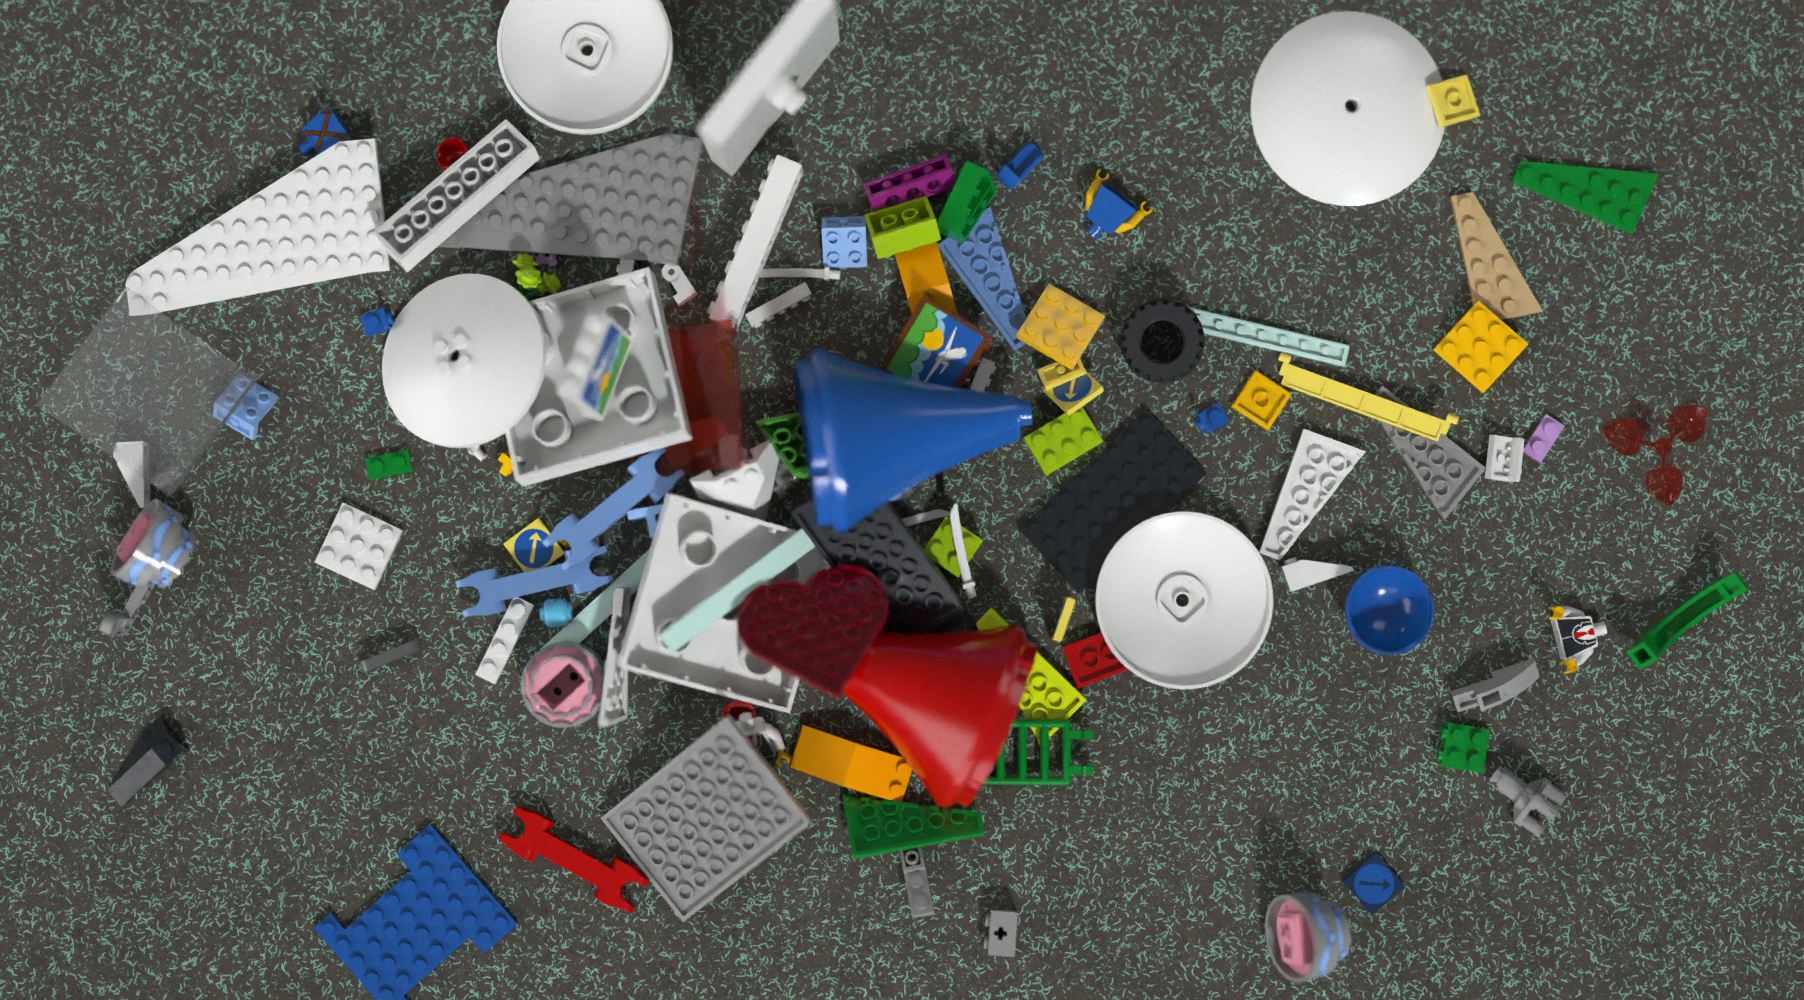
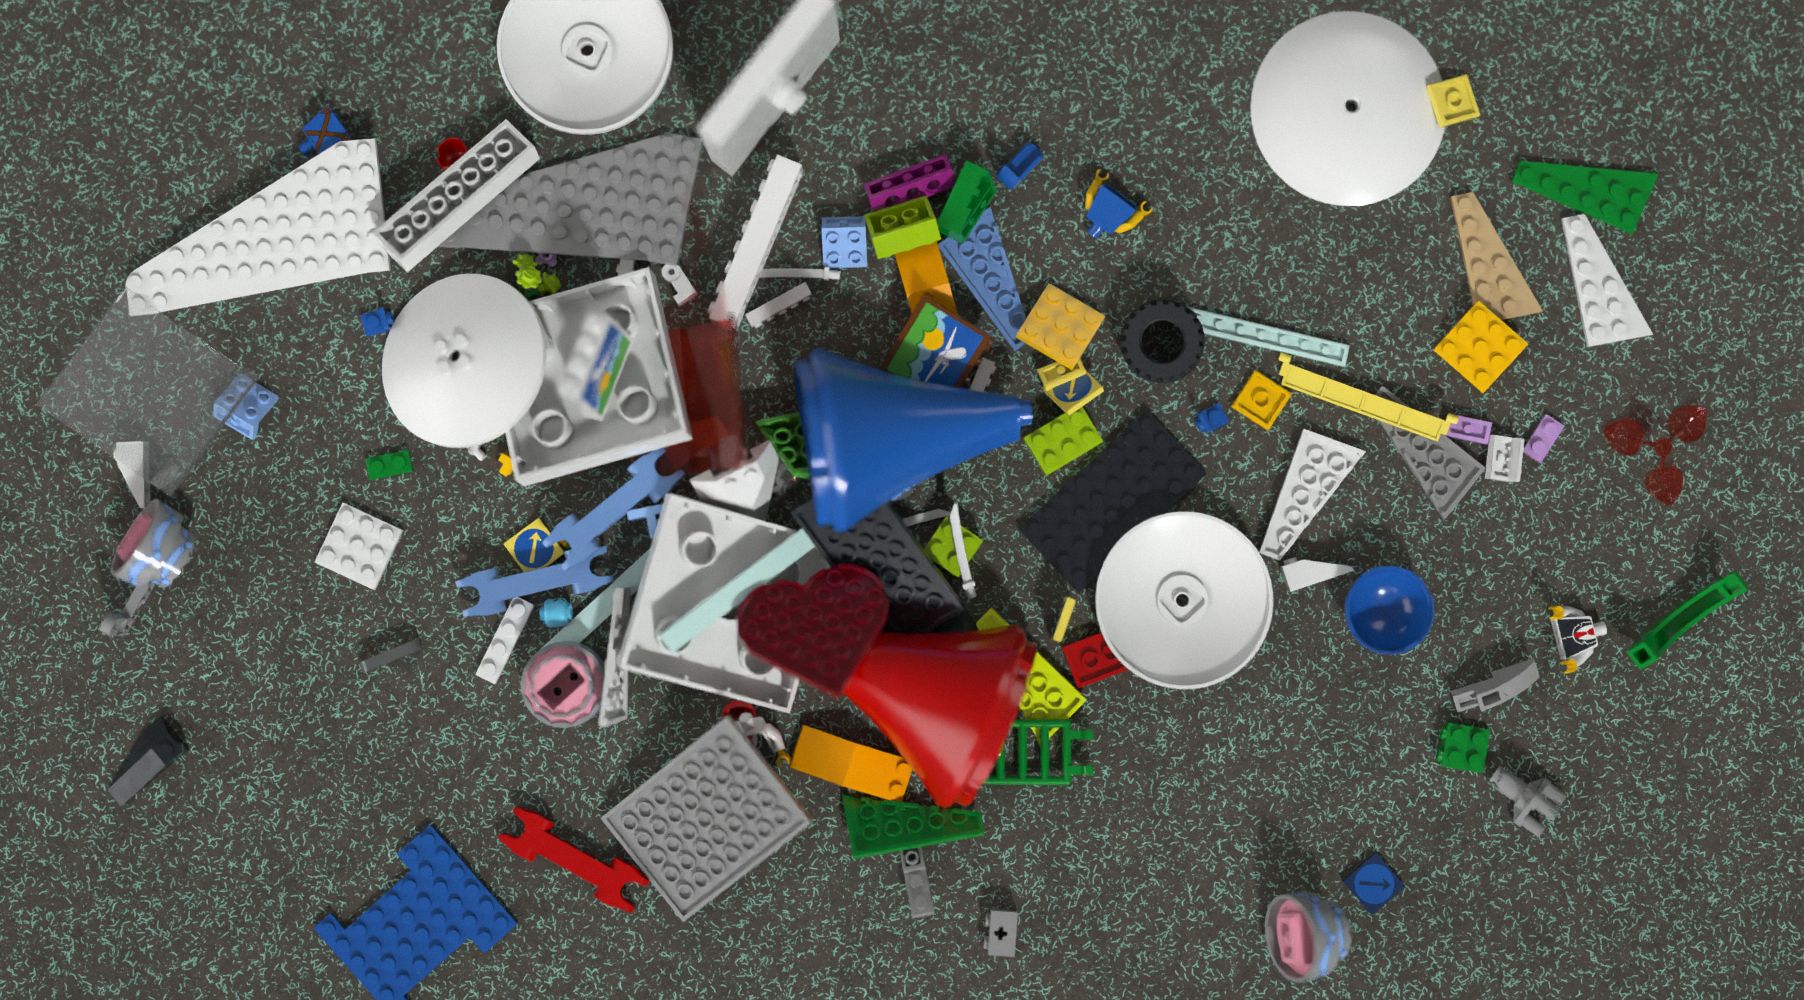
(1470, 430): none -> lavender plate
(1602, 297): none -> white wing

